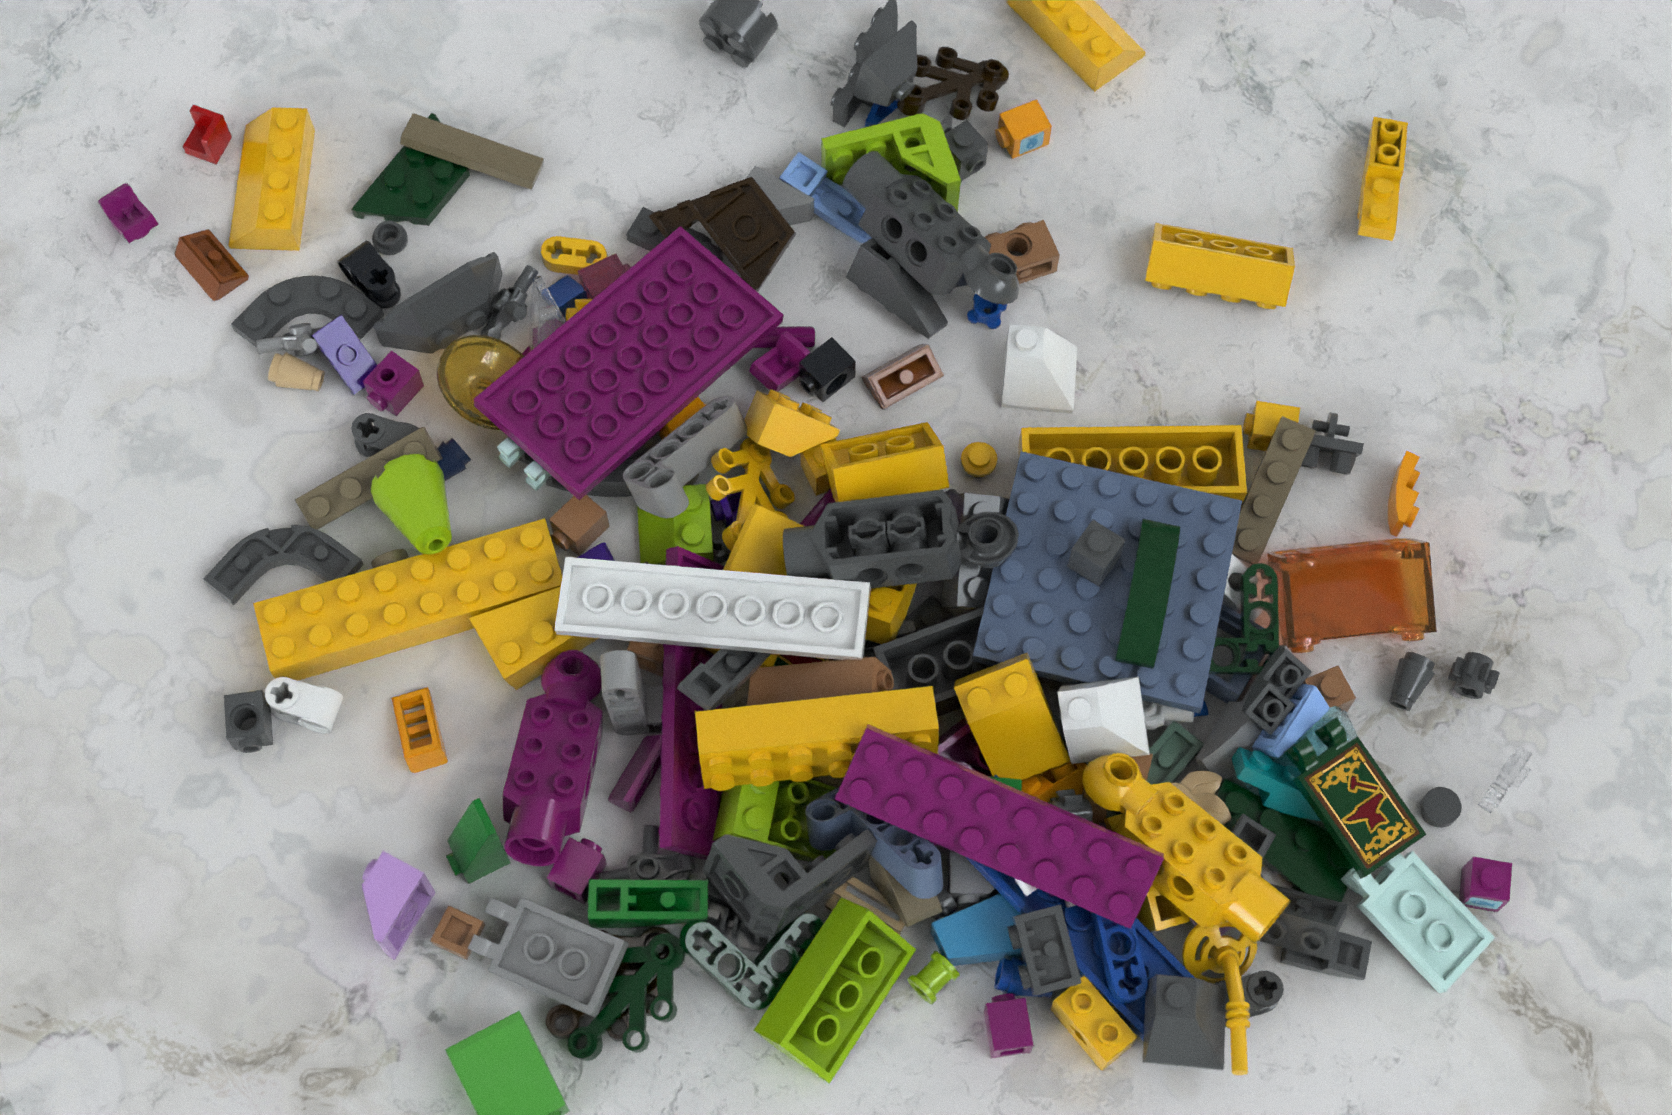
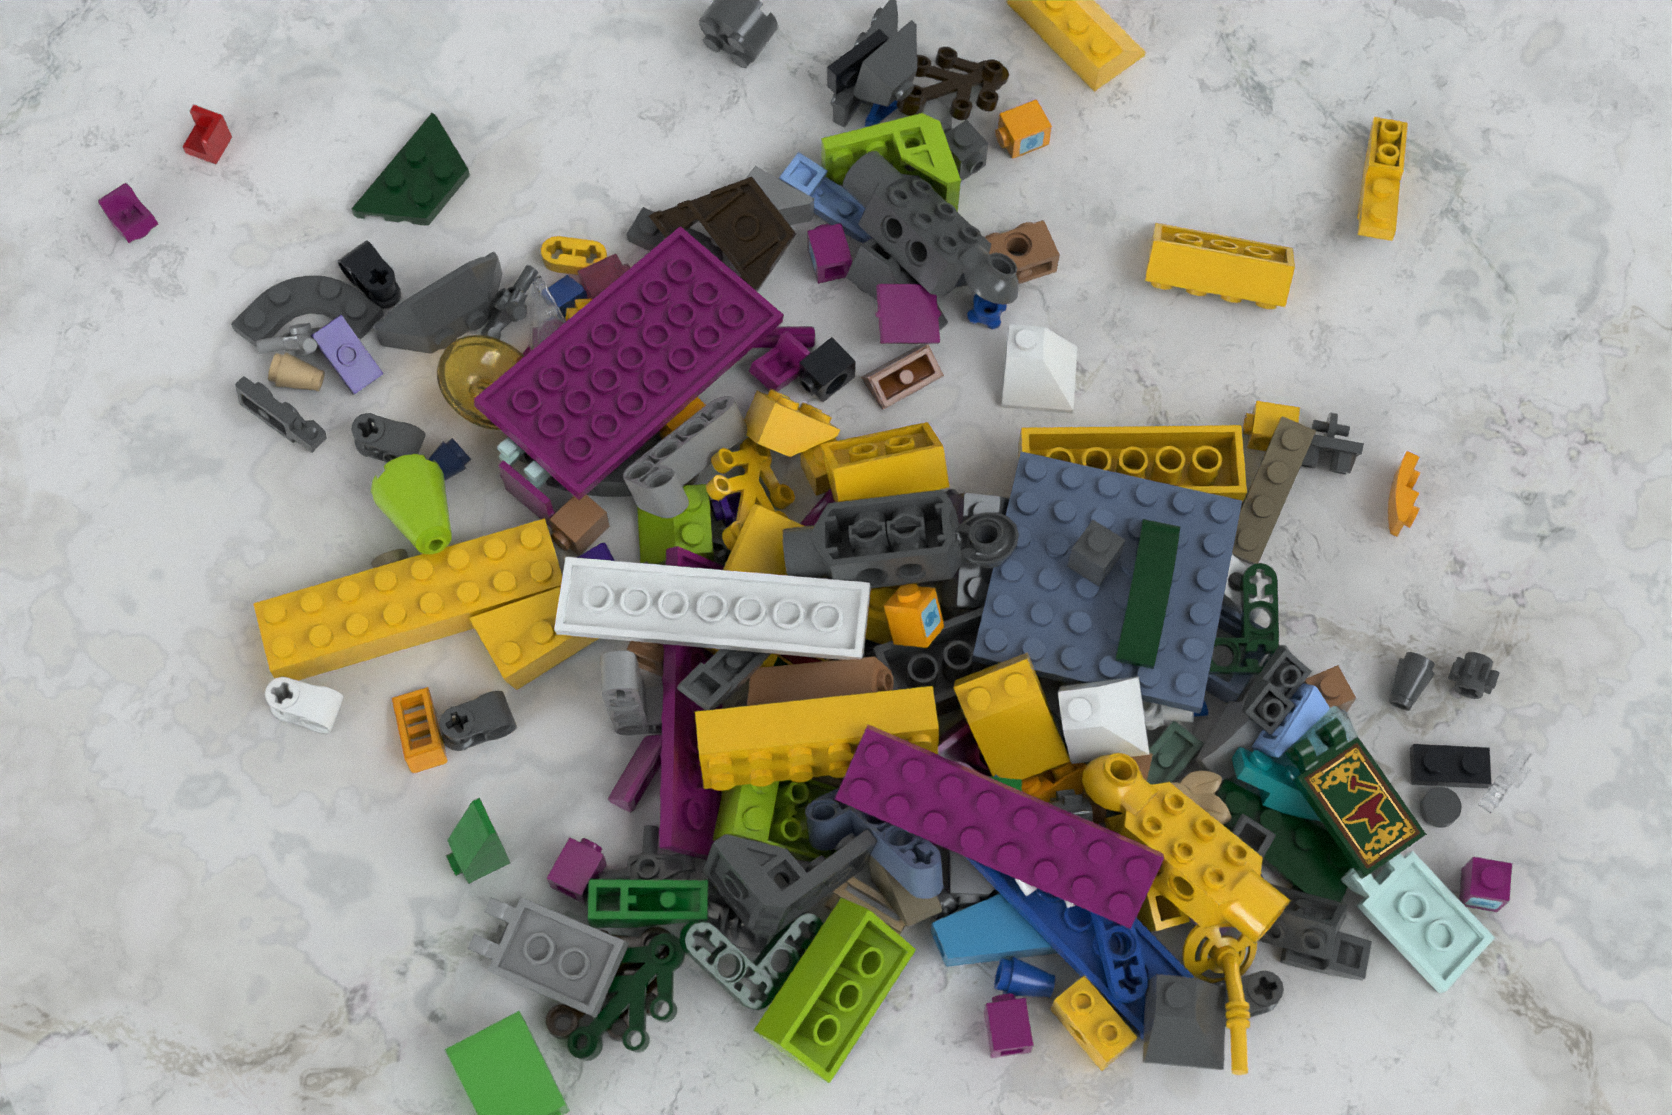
(210, 264): dark orange slope -> none
(242, 707): dark grey brick -> none
(273, 181): yellow slope -> none
(275, 548): dark grey plate -> none
(279, 416): none -> dark grey hinge
(354, 485): dark tan plate -> none
(386, 230): dark grey plate -> none
(393, 384): magenta brick -> none
(394, 900): lavender slope -> none
(456, 932): medium nougat plate -> none
(472, 151): dark tan tile -> none
(481, 719): none -> dark grey piece
(526, 492): none -> magenta piece
(553, 760): magenta brick -> none
(829, 252): none -> magenta brick
(845, 70): none -> black plate
(907, 314): none -> magenta piece
(914, 616): none -> light orange brick
(933, 977): lime bush -> none
(979, 459): yellow plate -> none
(1045, 950): dark grey bracket -> none
(1354, 591): clear orange windscreen -> none
(1450, 766): none -> black plate

